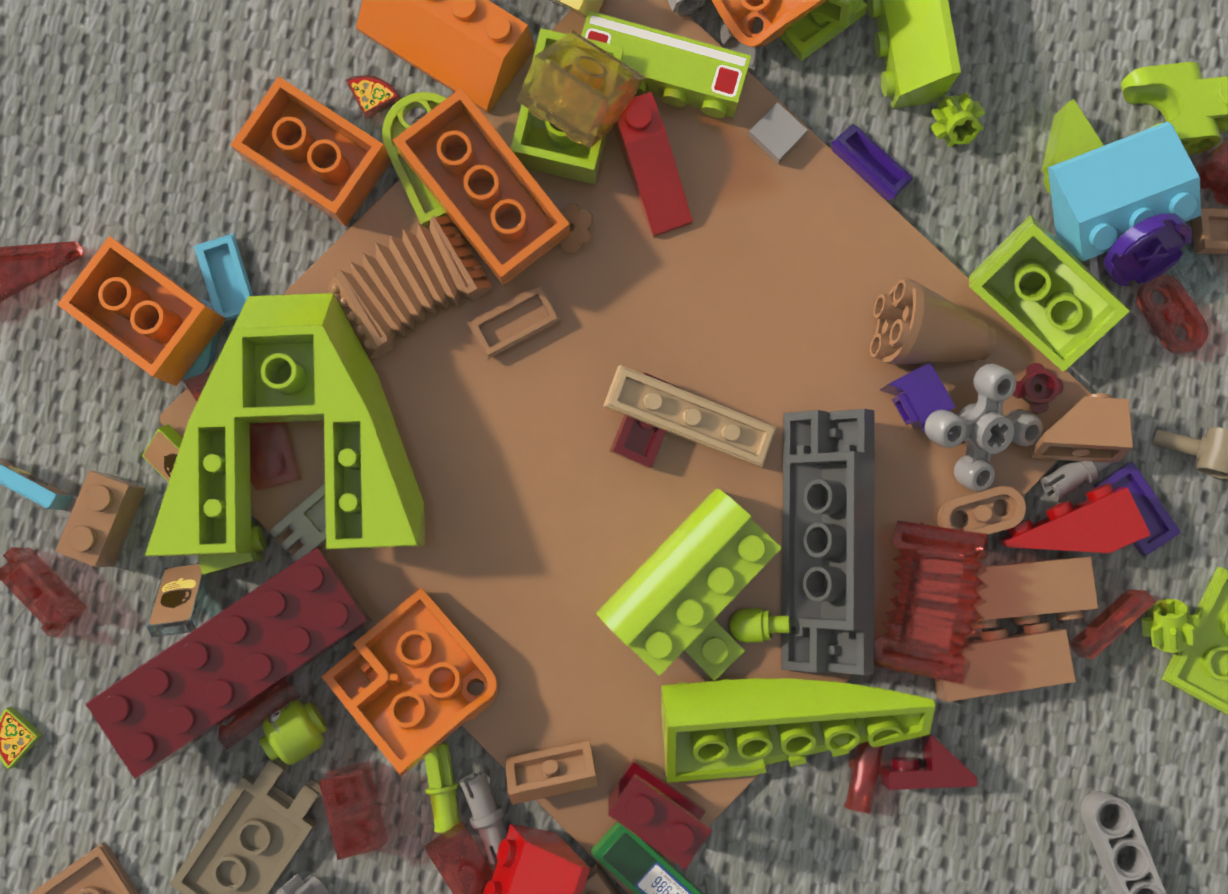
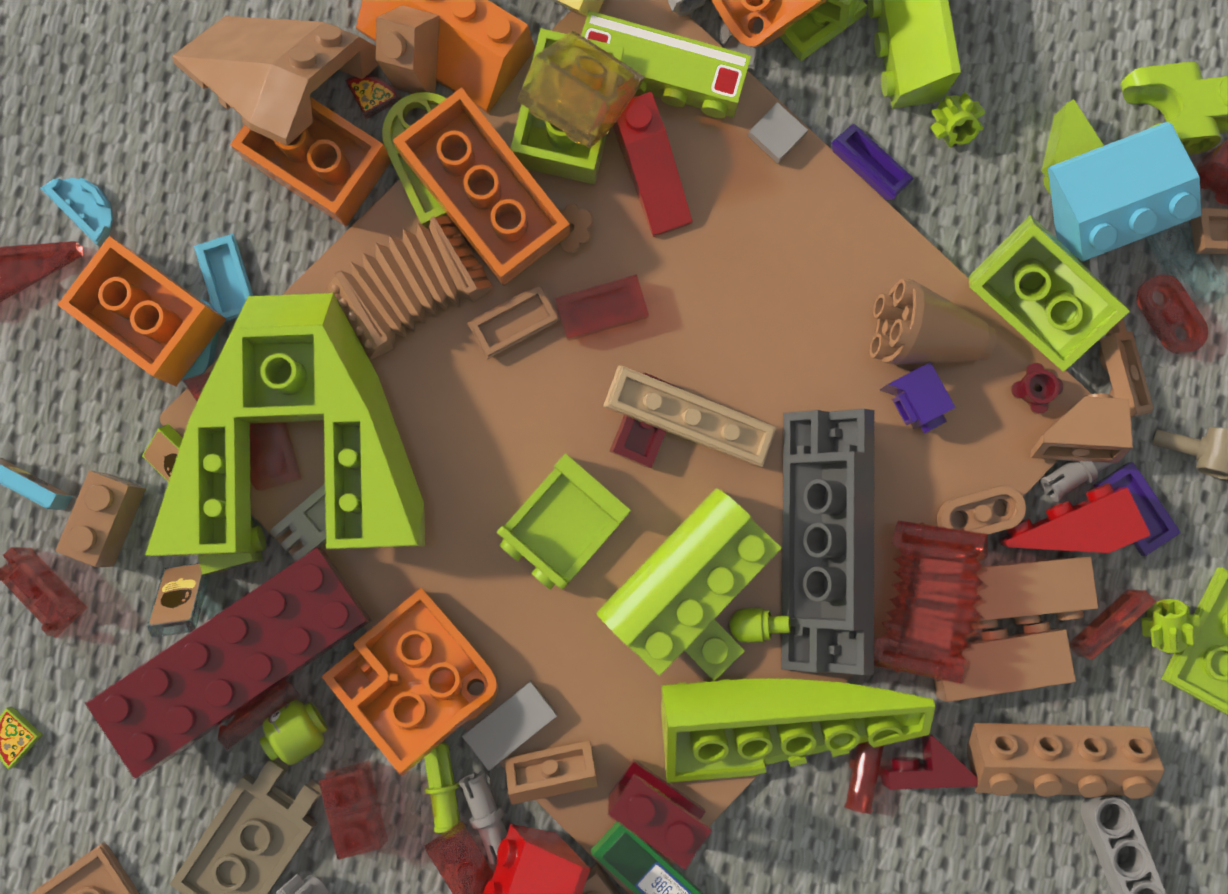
(83, 205): none -> medium azure tile
(272, 68): none -> medium nougat wedge
(408, 48): none -> medium nougat slope
(509, 725): none -> light grey tile
(562, 524): none -> lime panel
(602, 307): none -> clear red plate
(984, 427): light grey gear -> none
(1064, 760): none -> medium nougat brick
(1122, 361): none -> medium nougat hinge
(1147, 249): dark purple tile -> none

